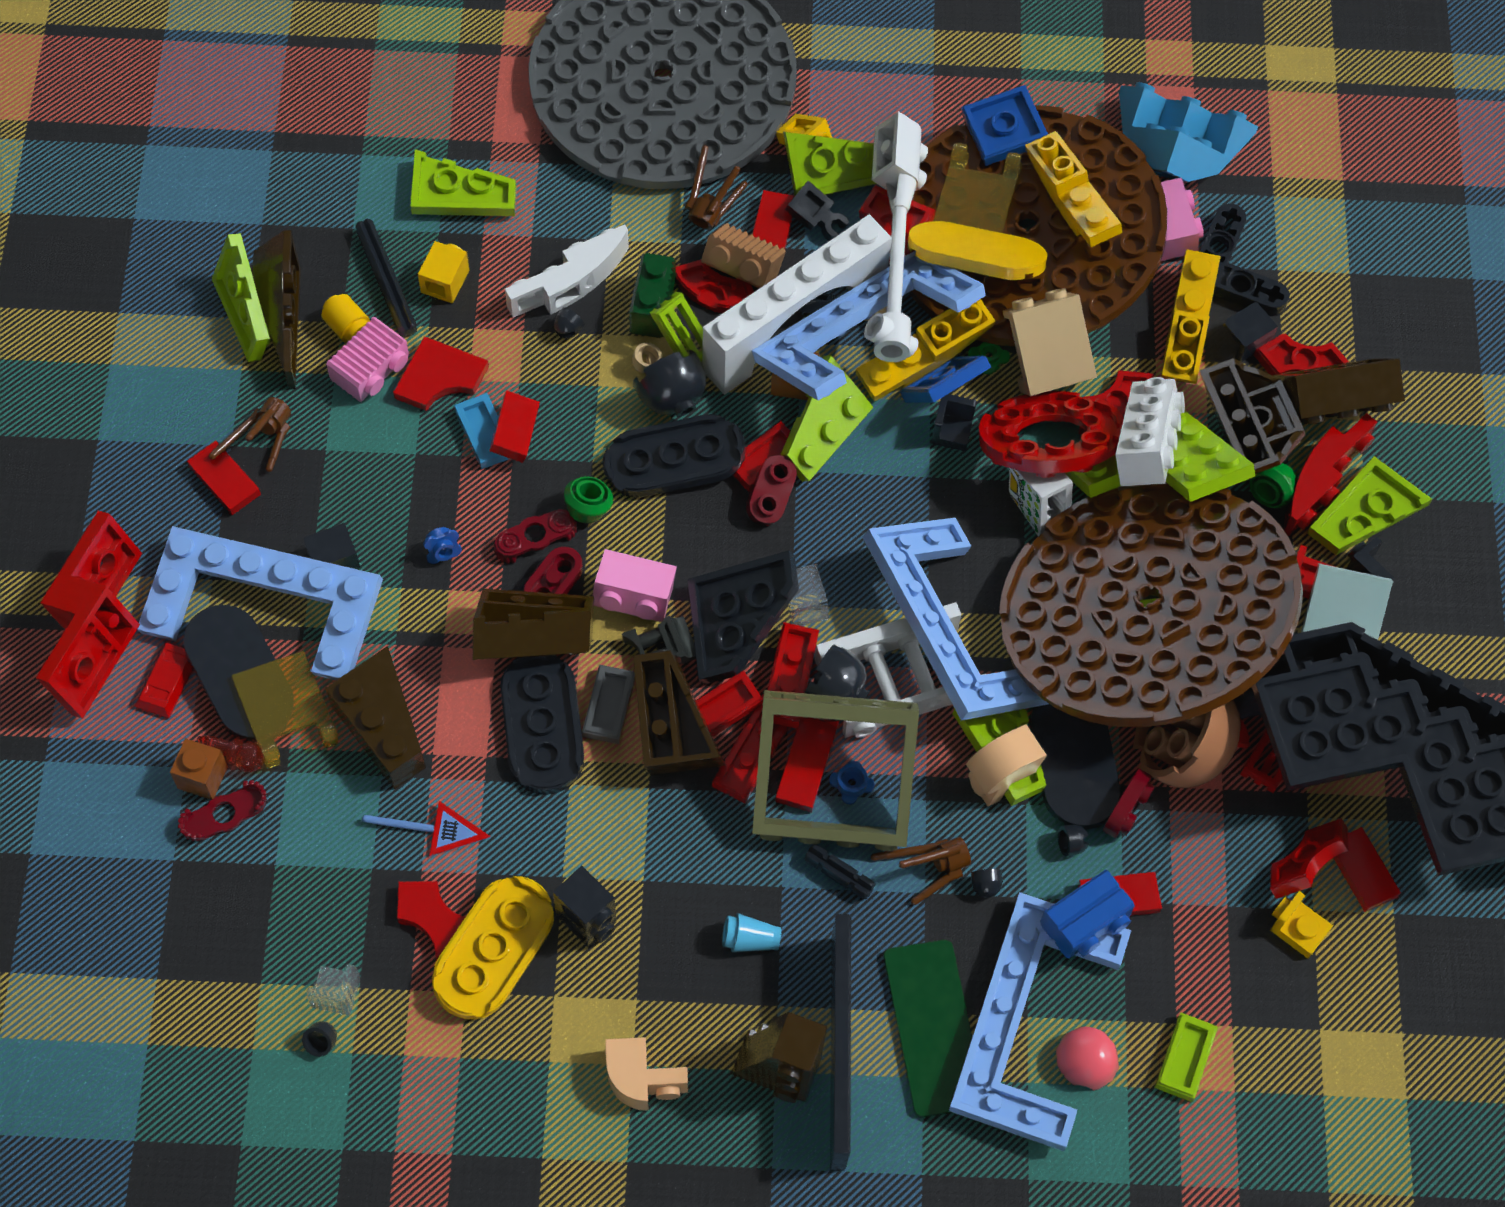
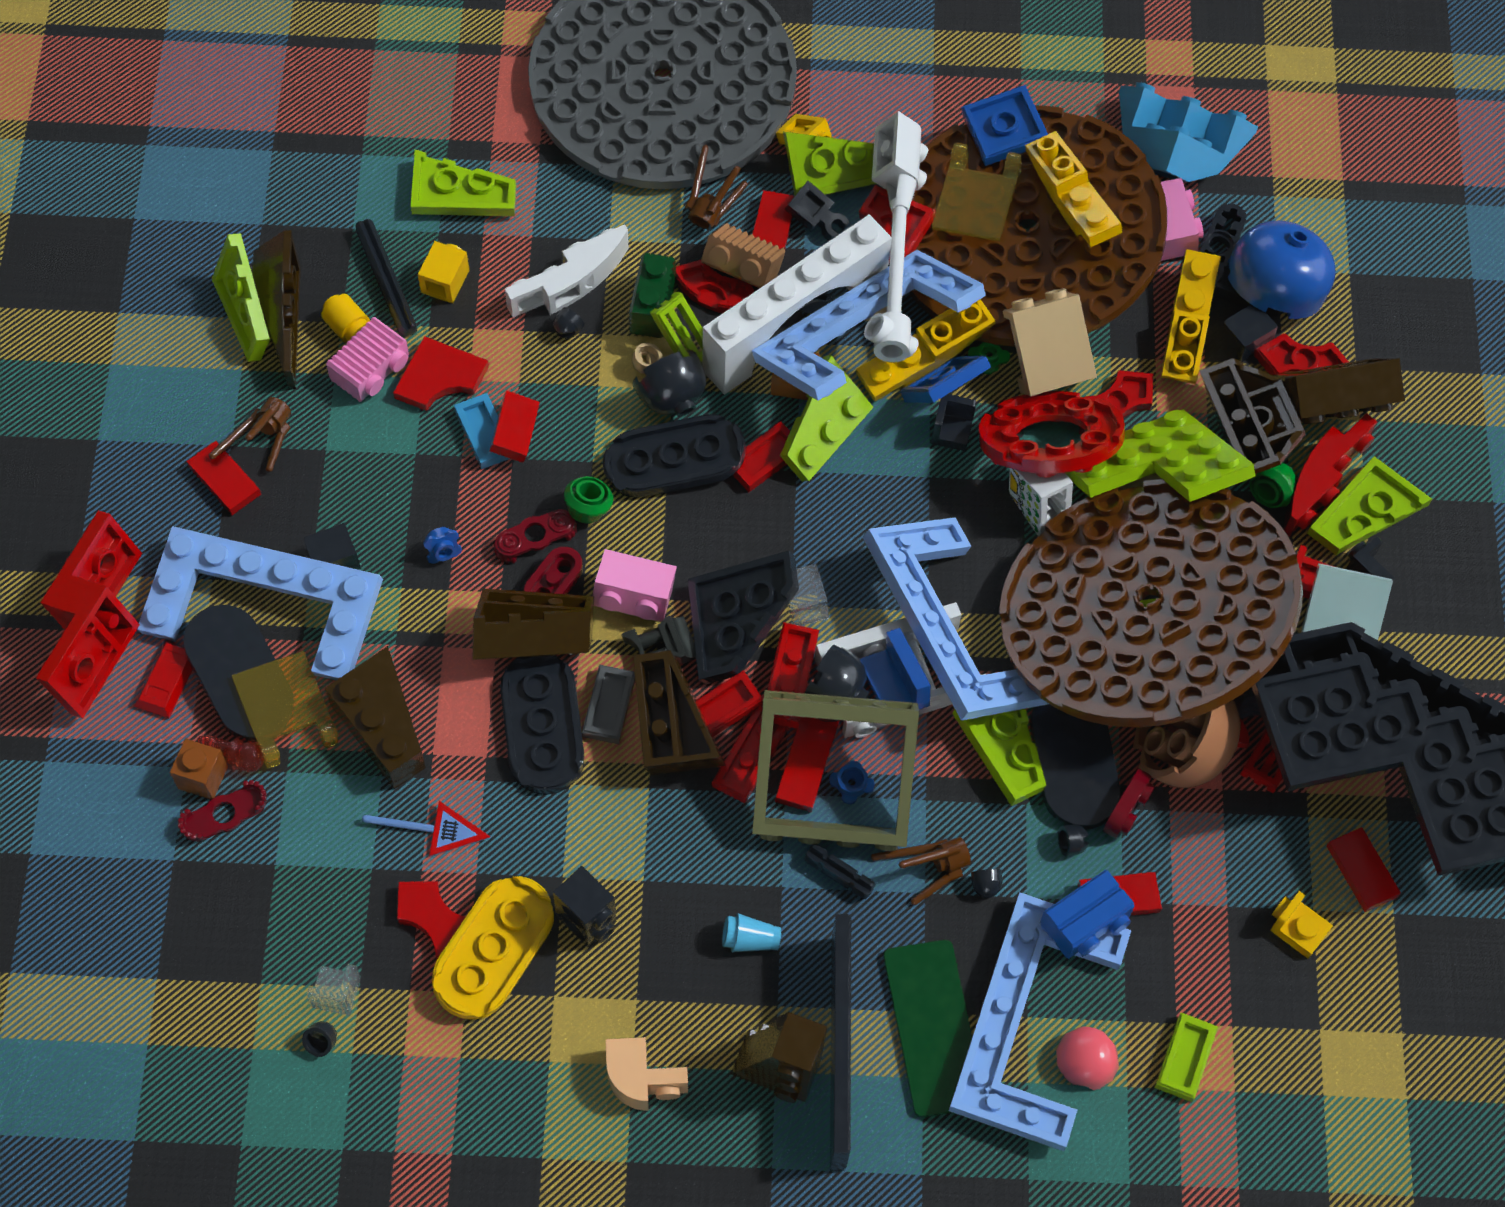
(771, 488): dark red plate -> none
(897, 673): none -> blue panel
(977, 250): yellow tile -> none
(1003, 763): light nougat brick -> none
(1149, 432): white brick -> none
(1282, 268): none -> blue cylinder
(1301, 866): red tile -> none

